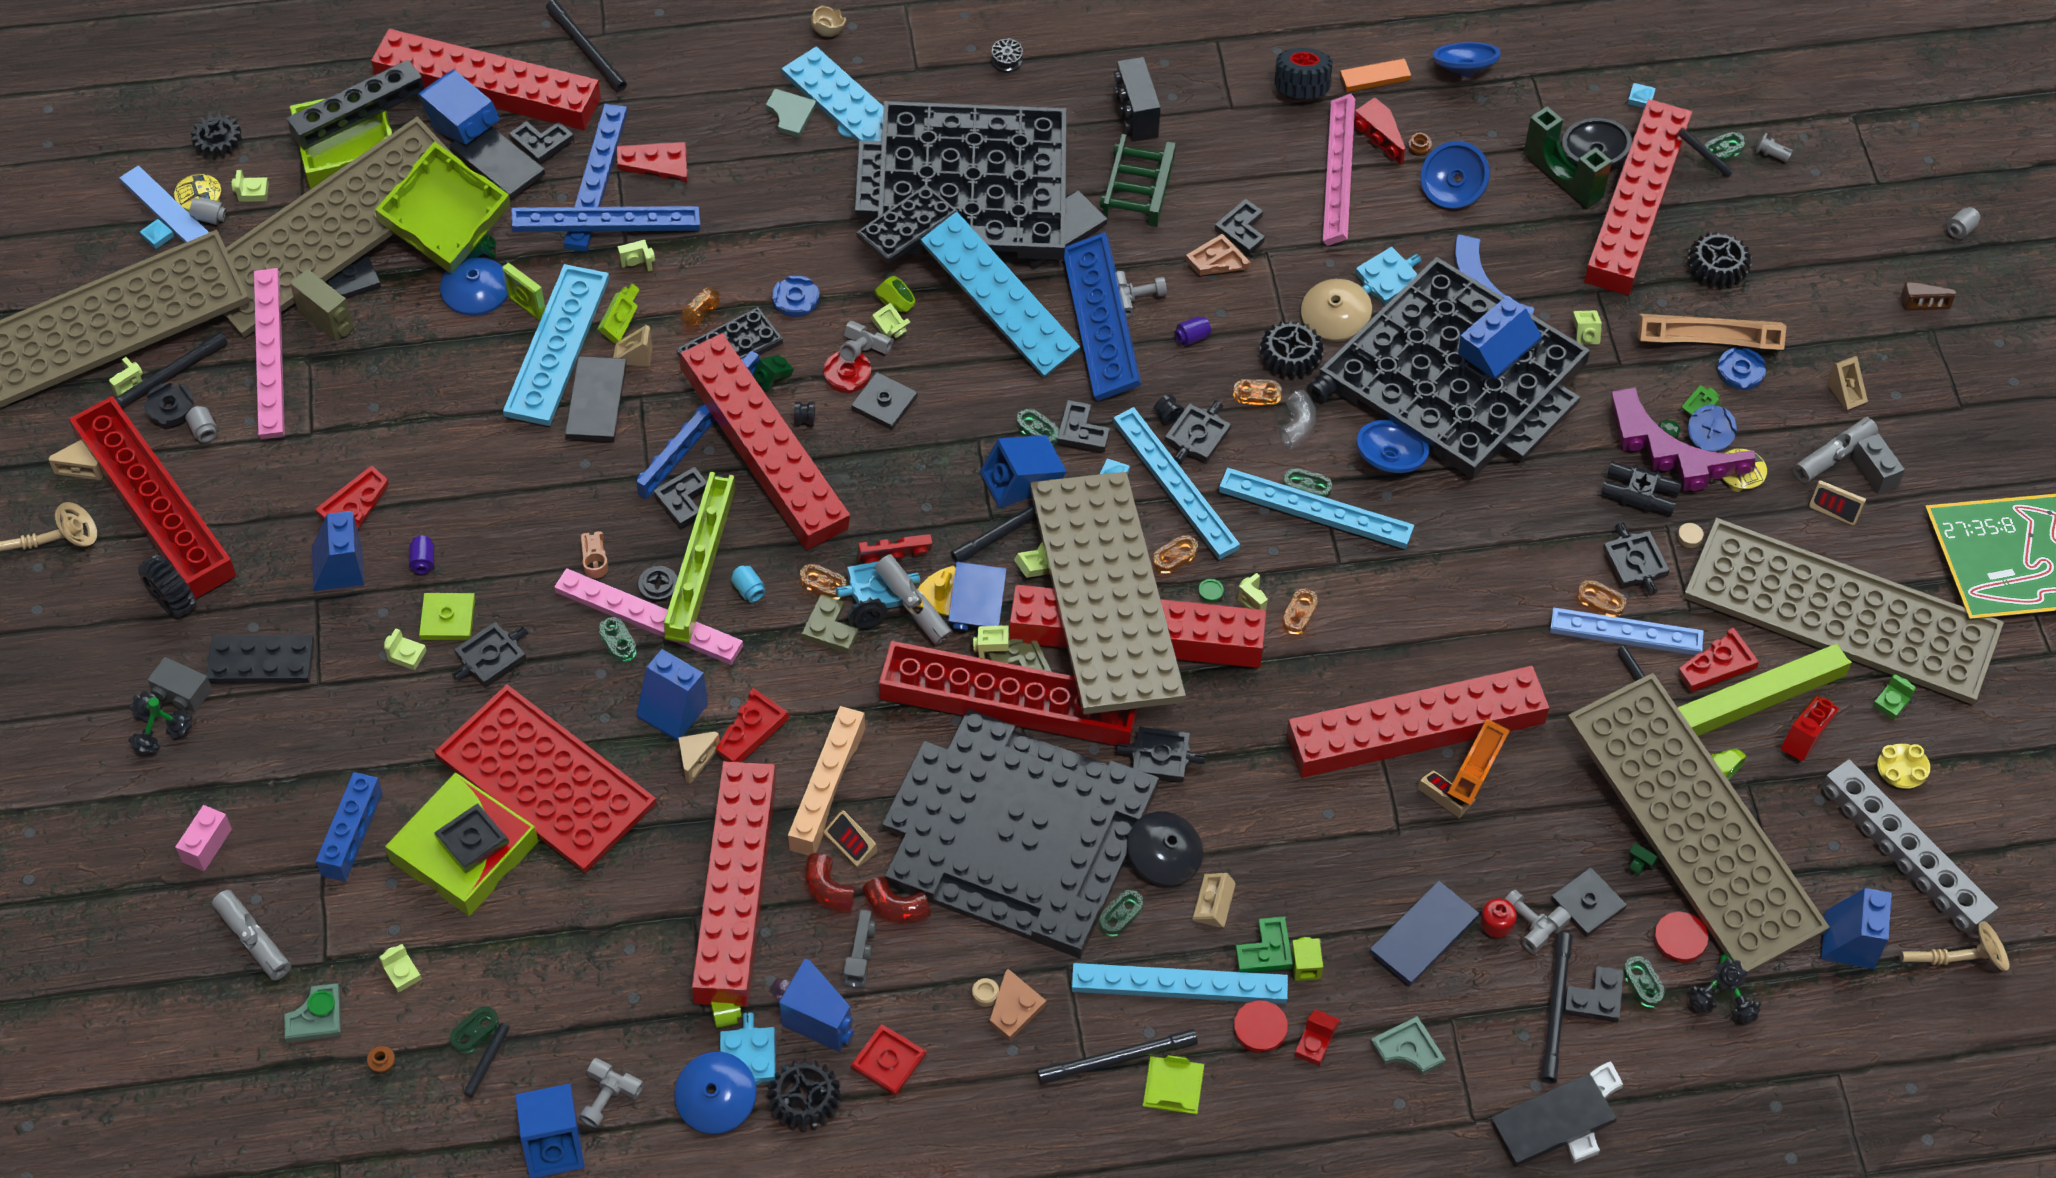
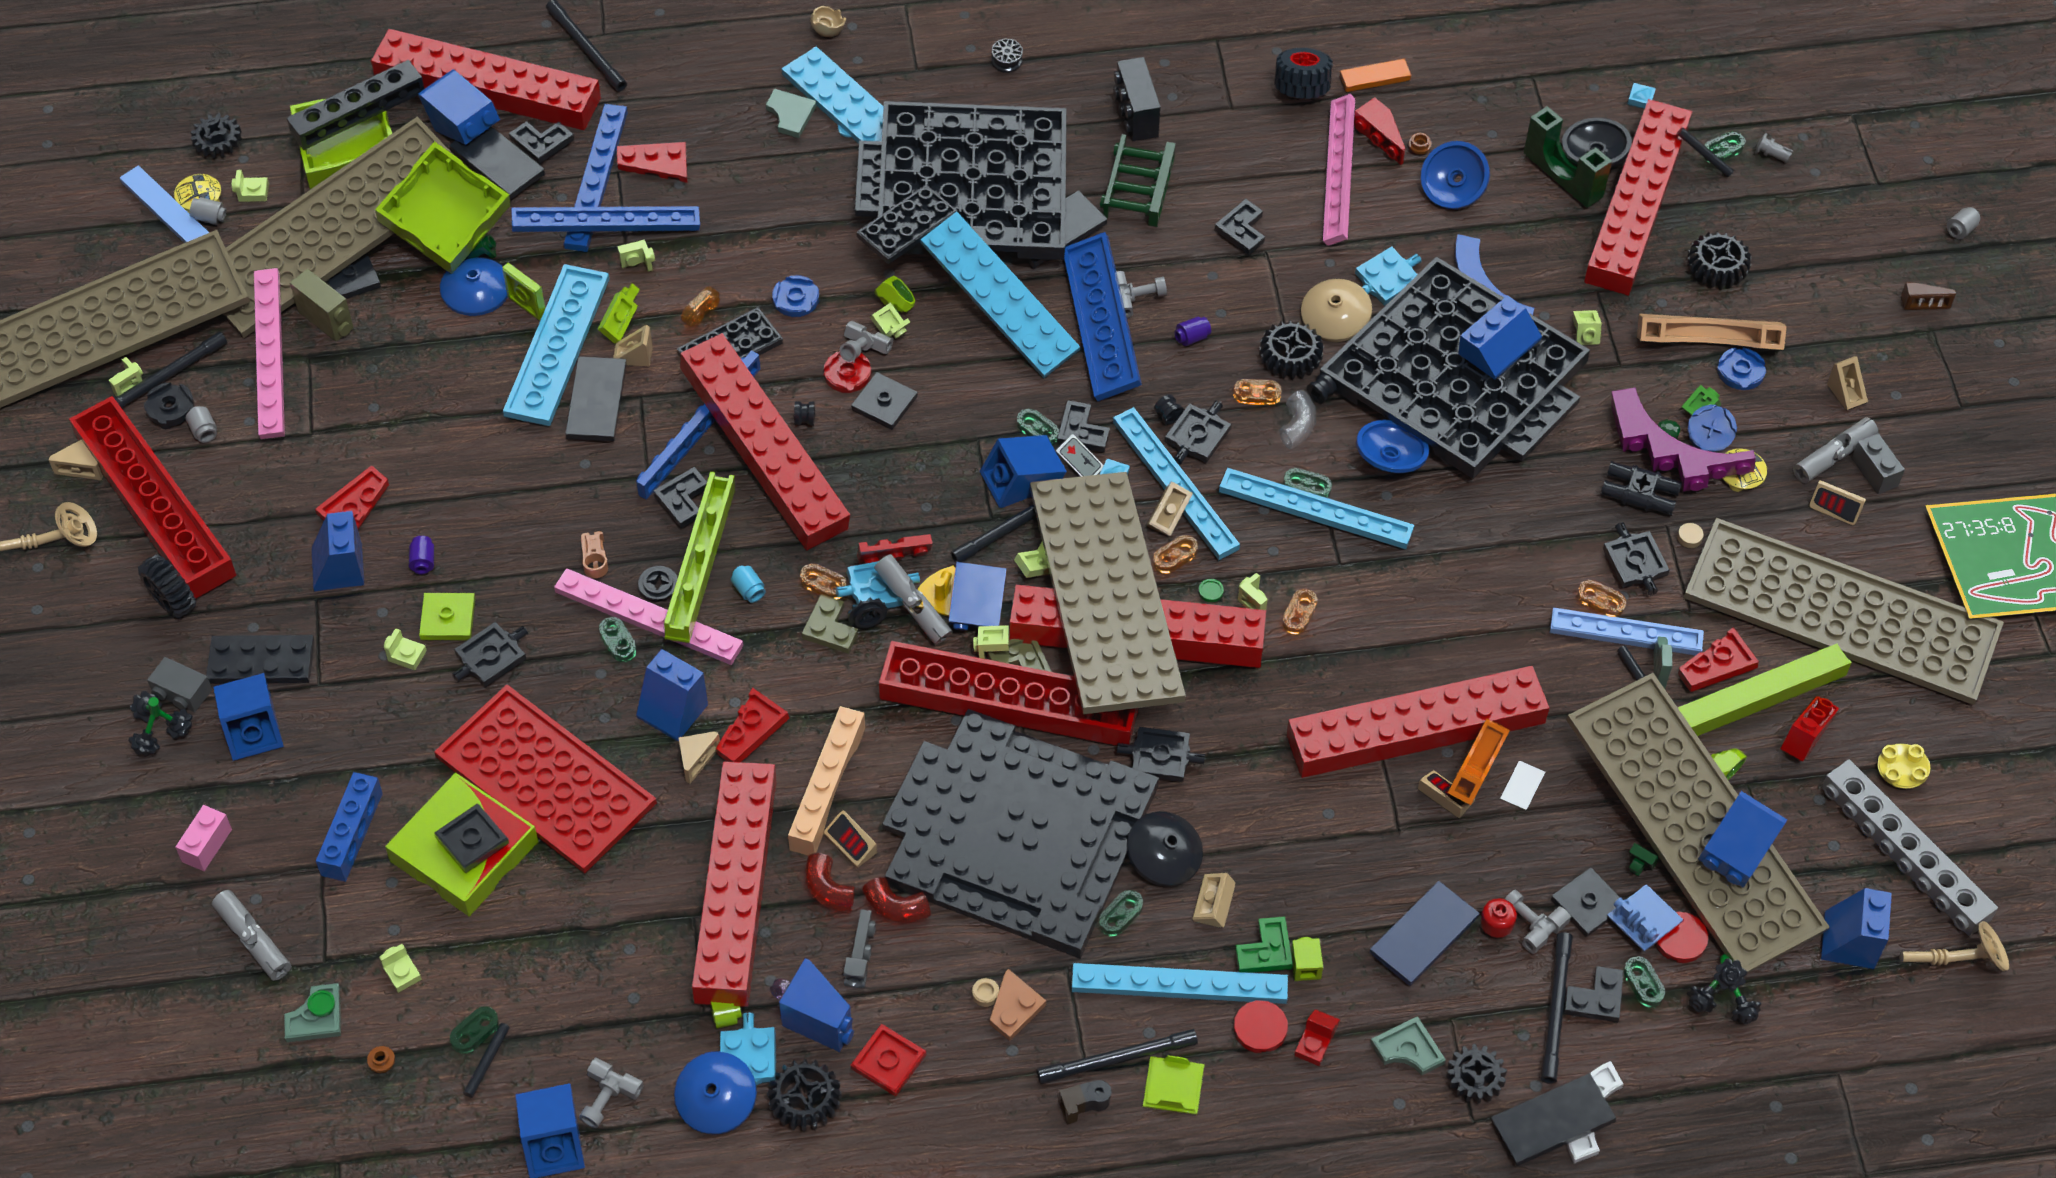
(156, 234): medium azure tile -> none
(248, 716): none -> blue slope
(771, 369): dark green bracket -> none
(1079, 457): none -> light grey sticker
(1084, 1098): none -> leg
(1169, 509): none -> tan slope
(1217, 257): nougat wing -> none
(1466, 57): blue dish -> none
(1487, 1070): none -> black gear
(1522, 785): none -> white sticker
(1644, 917): none -> medium blue hinge
(1662, 660): none -> sand green tile
(1742, 839): none -> blue slope
(1895, 697): bright green bracket -> none

